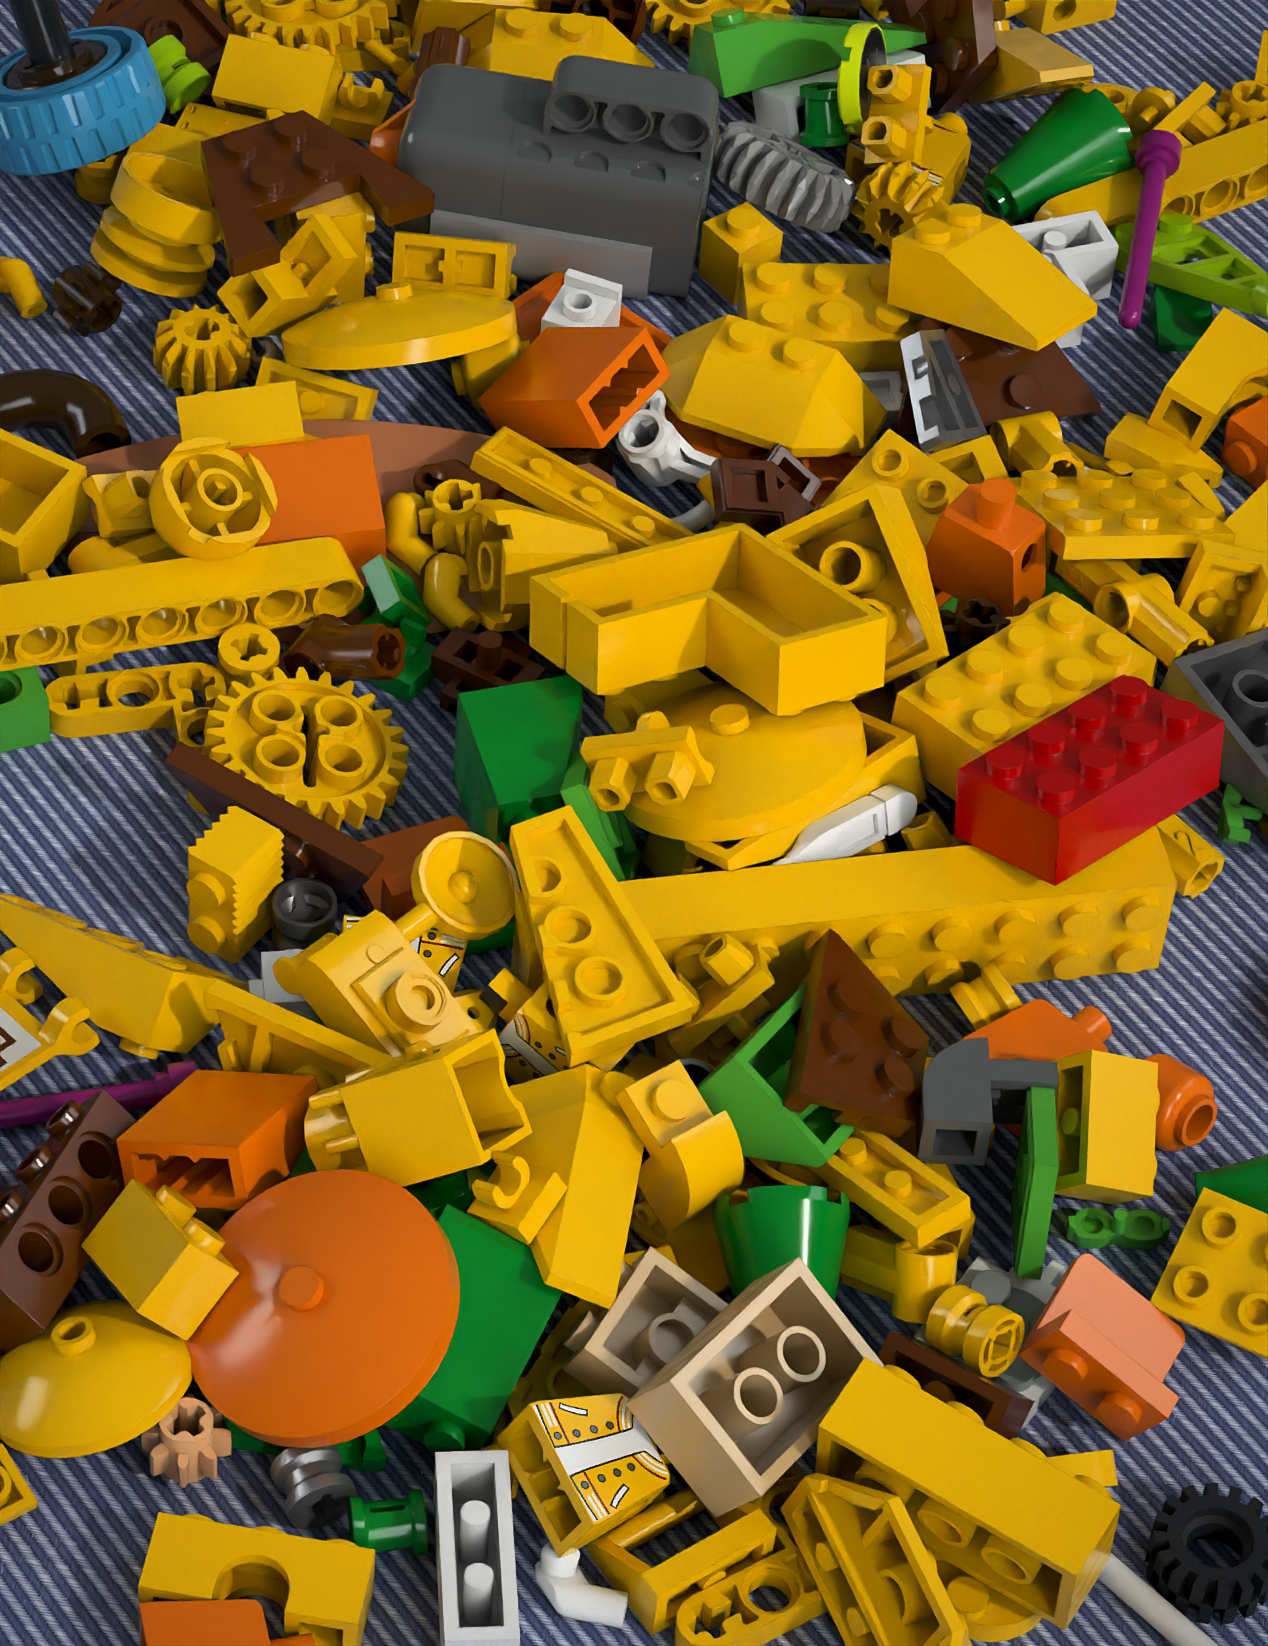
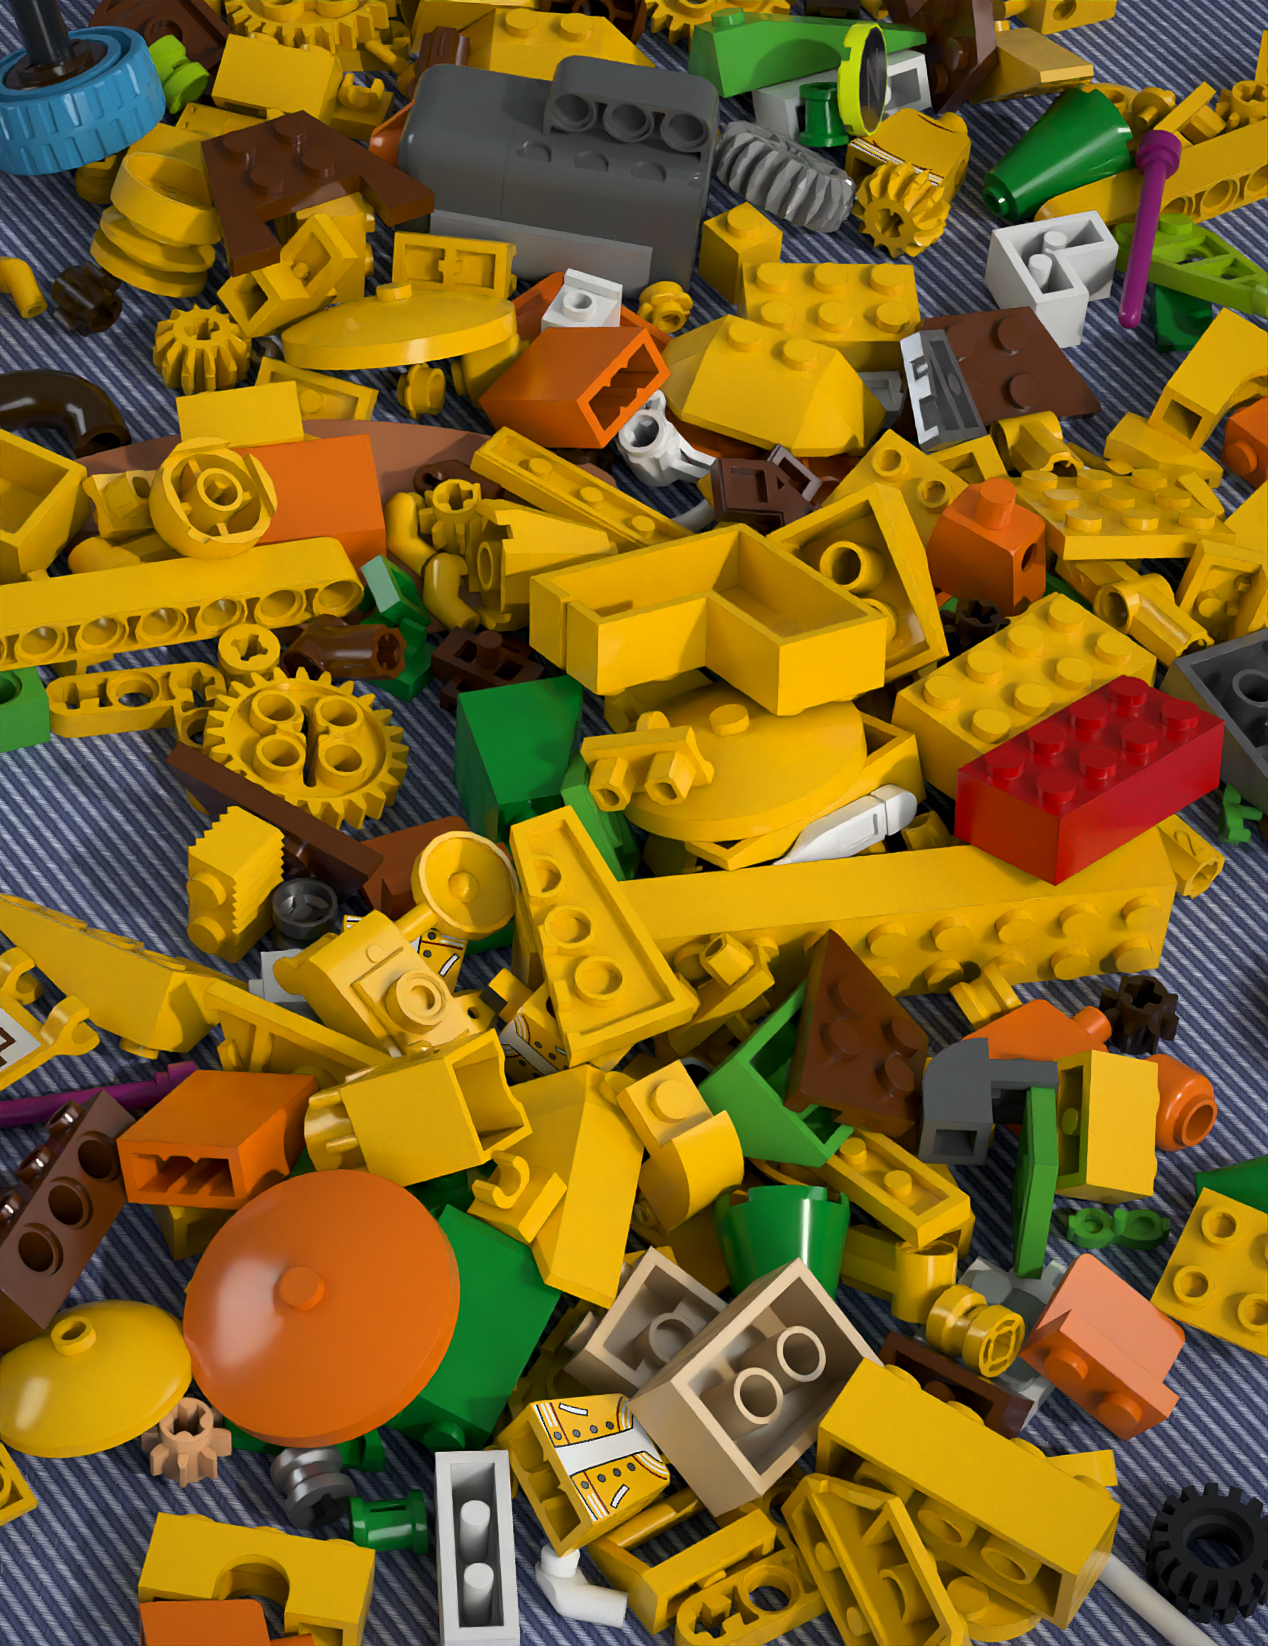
(161, 1257): yellow brick -> none
(422, 390): none -> yellow plate
(665, 306): none -> yellow plate
(897, 114): yellow hips -> none
(984, 279): yellow slope -> none
(1140, 1014): none -> dark brown gear

